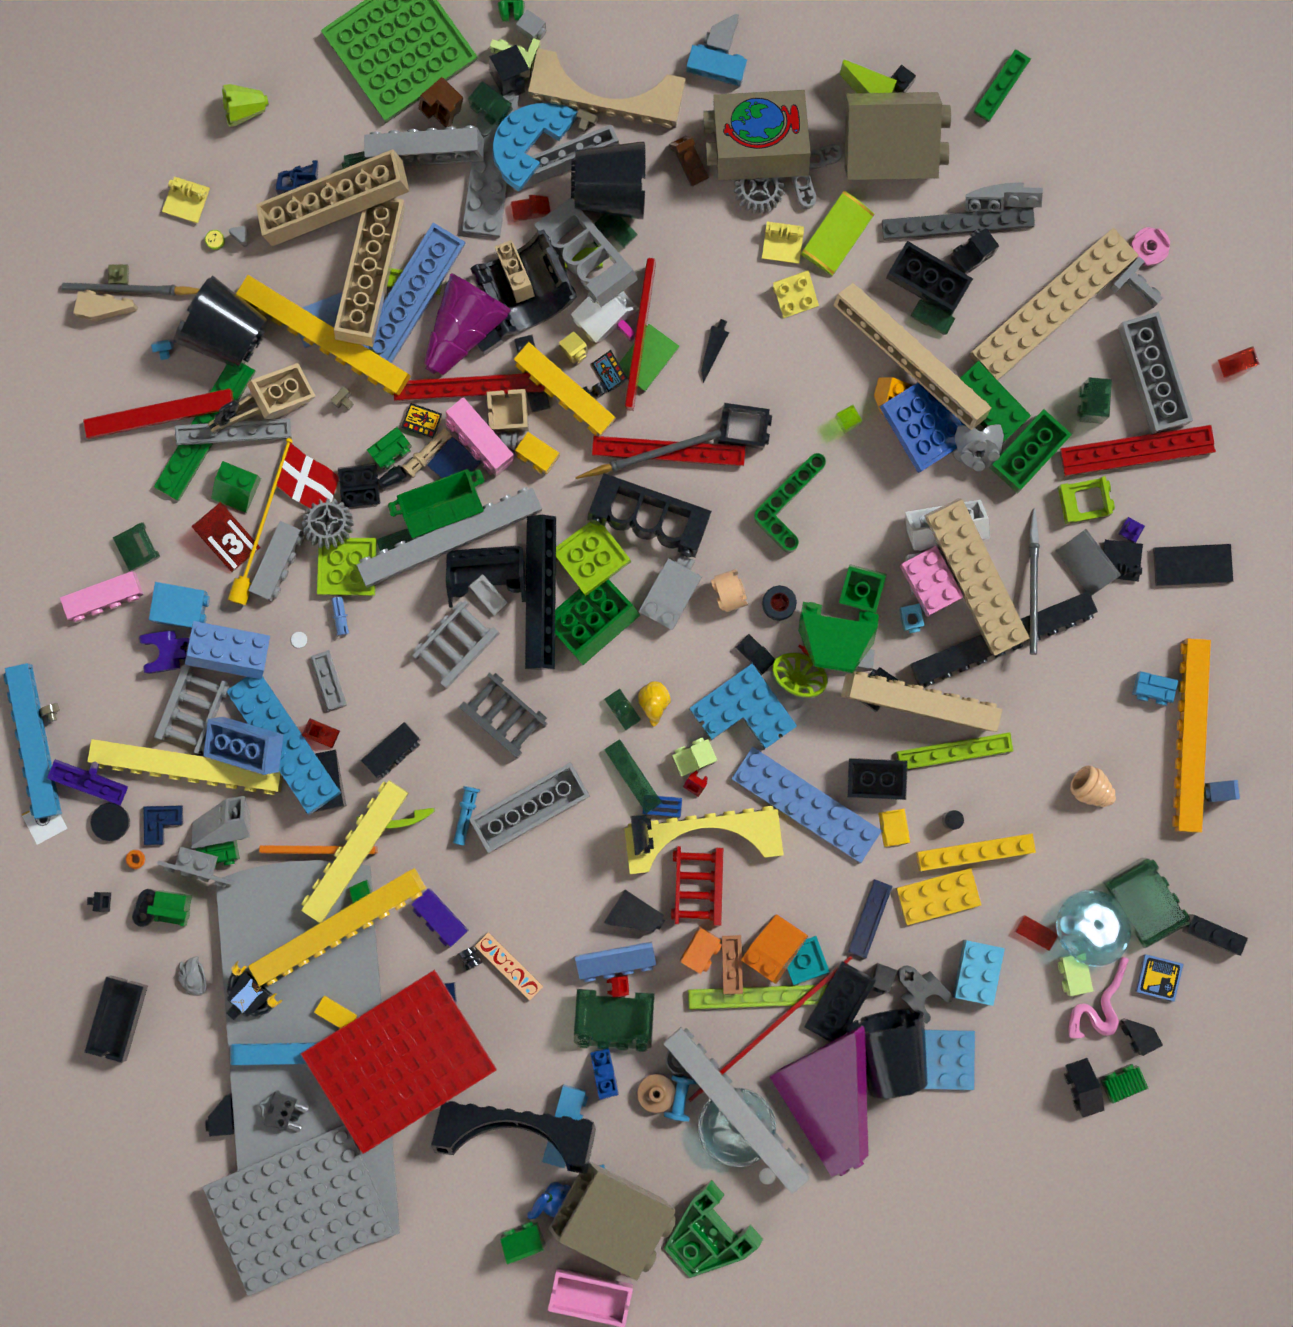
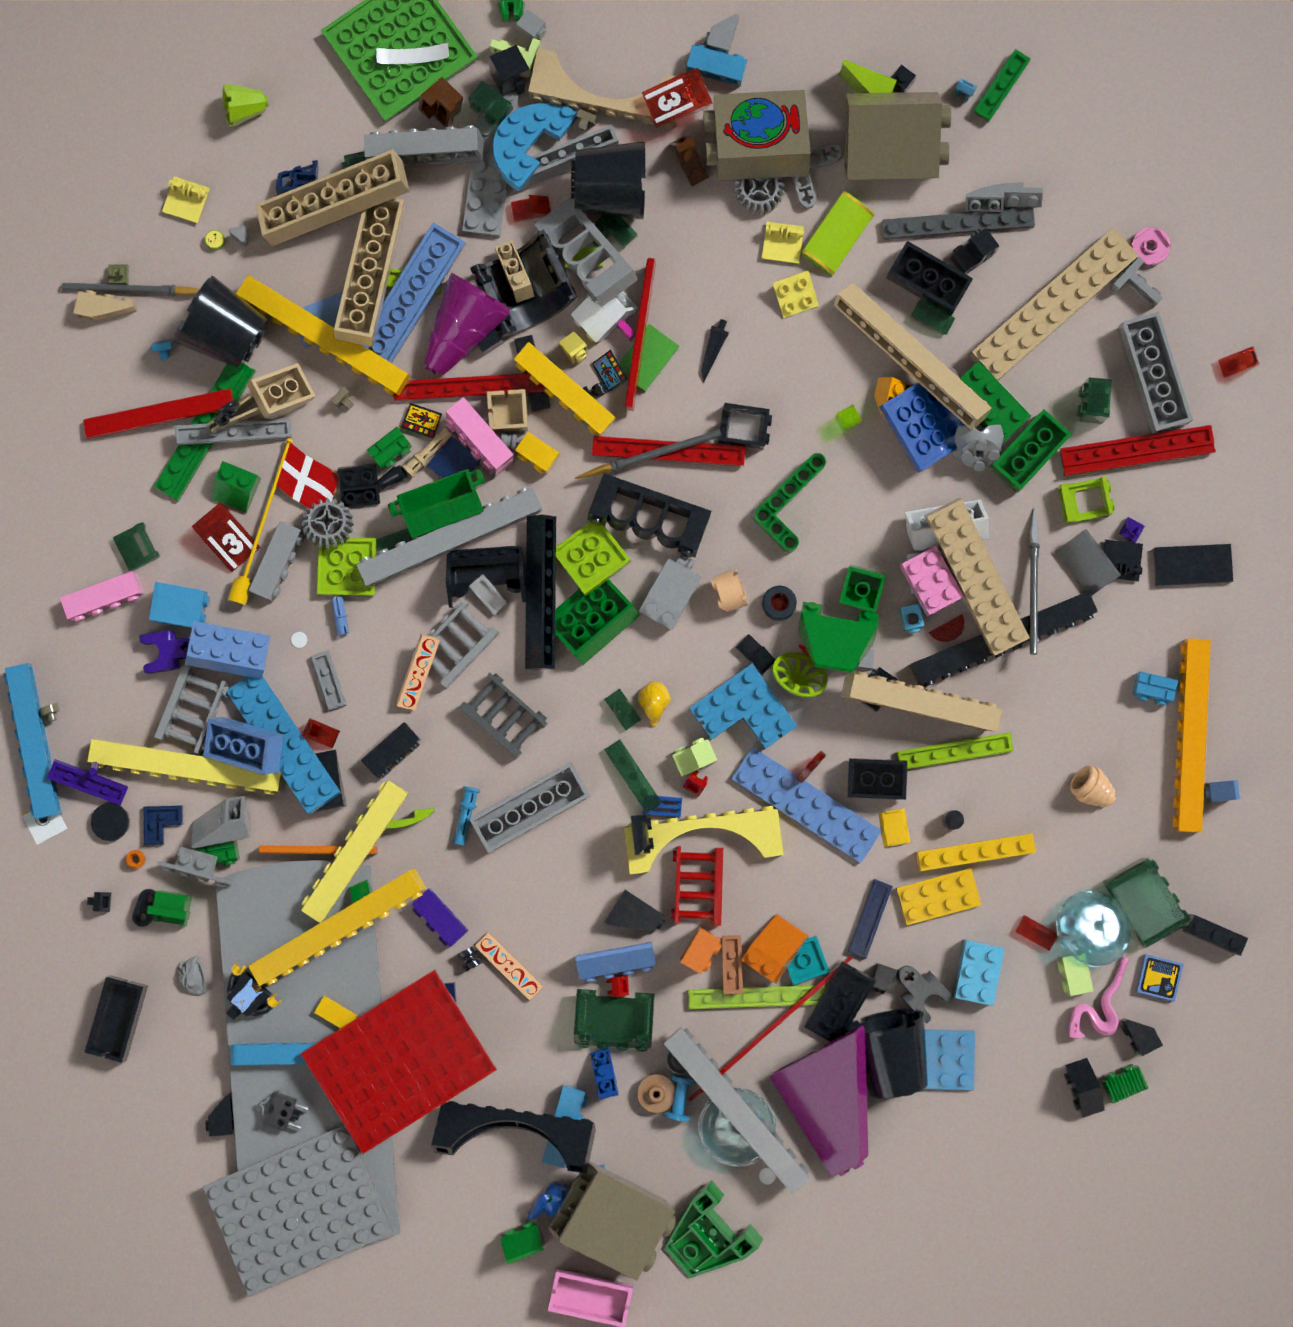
(410, 56): none -> white sticker
(417, 672): none -> light nougat tile
(677, 98): none -> clear red slope
(811, 766): none -> clear red tile
(949, 630): none -> clear red tile
(965, 87): none -> dark azure tile

